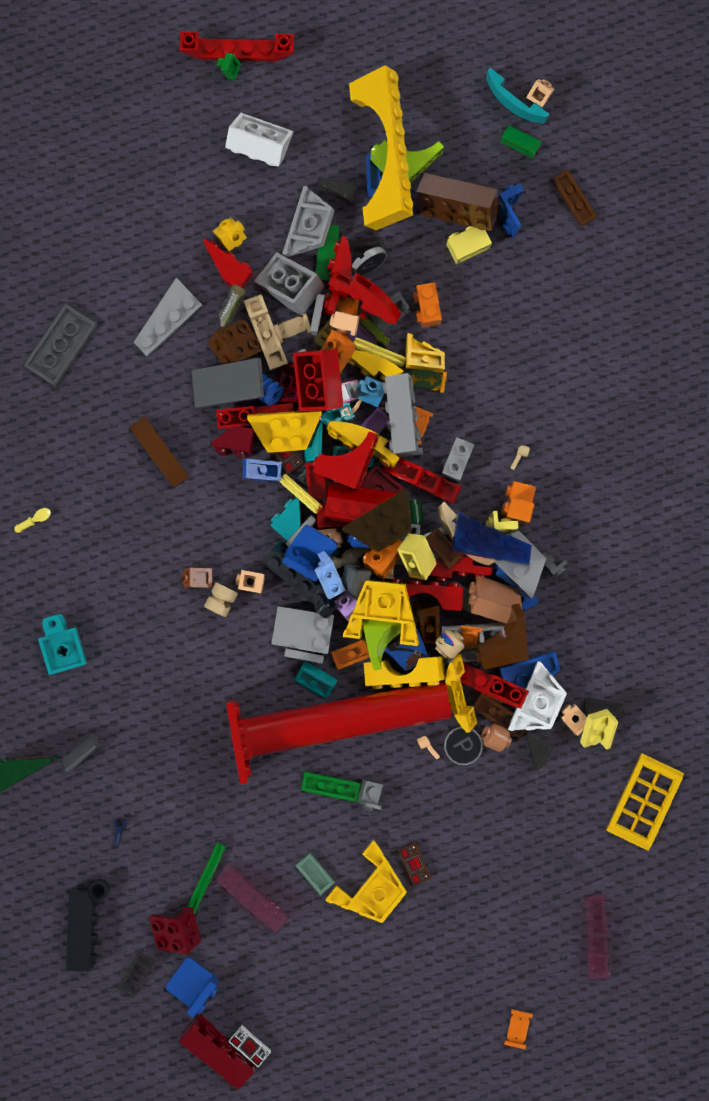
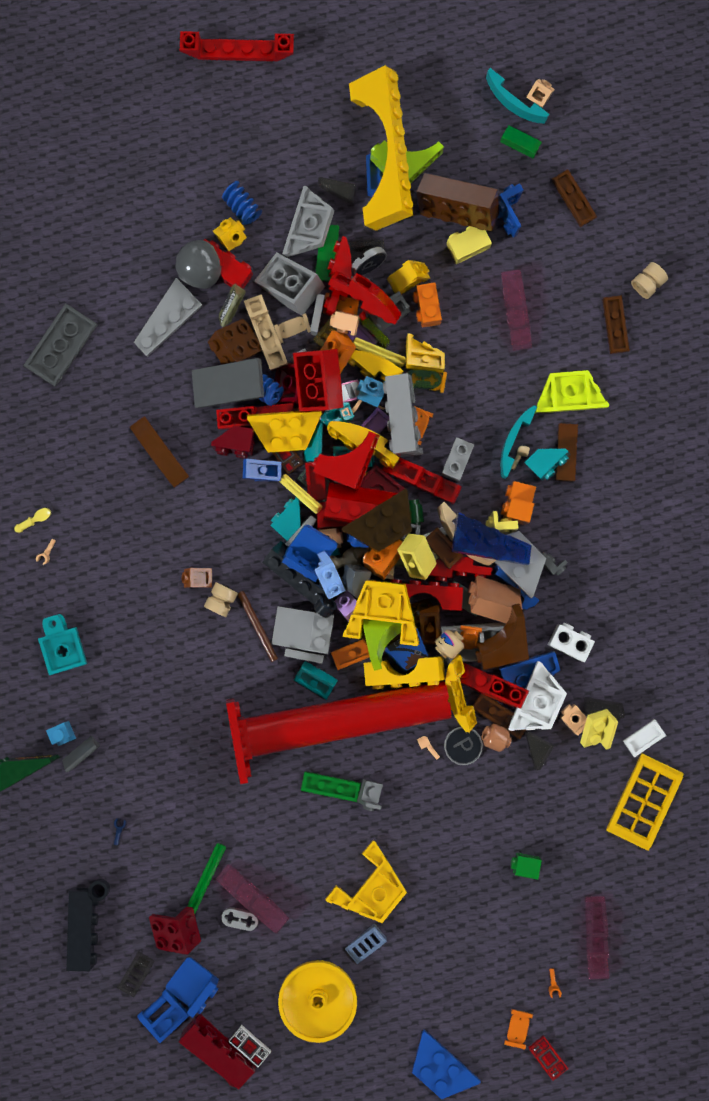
(46, 553): none -> light nougat hand
(61, 733): none -> dark azure brick
(168, 1020): none -> blue plate
(198, 264): none -> dark grey cylinder
(229, 66): green tile -> none
(239, 924): none -> light grey beam
(240, 204): none -> blue piece
(257, 626): none -> reddish brown bar
(258, 139): white slope -> none
(258, 578): light nougat brick -> none
(315, 873): sand green tile -> none
(317, 1001): none -> yellow dish
(375, 945): none -> sand blue slope
(408, 276): none -> yellow pin
(414, 863): tile -> none
(441, 1069): none -> blue wing
(507, 462): none -> teal slope
(516, 309): none -> clear pink slope
(526, 865): none -> green brick
(546, 460): none -> teal slope
(548, 1057): none -> tile
(554, 986): none -> orange hand
(567, 440): none -> reddish brown tile
(569, 646): none -> white brick
(570, 392): none -> neon yellow wing
(615, 324): none -> reddish brown tile
(644, 738): none -> white tile
(652, 278): none -> tan wheel

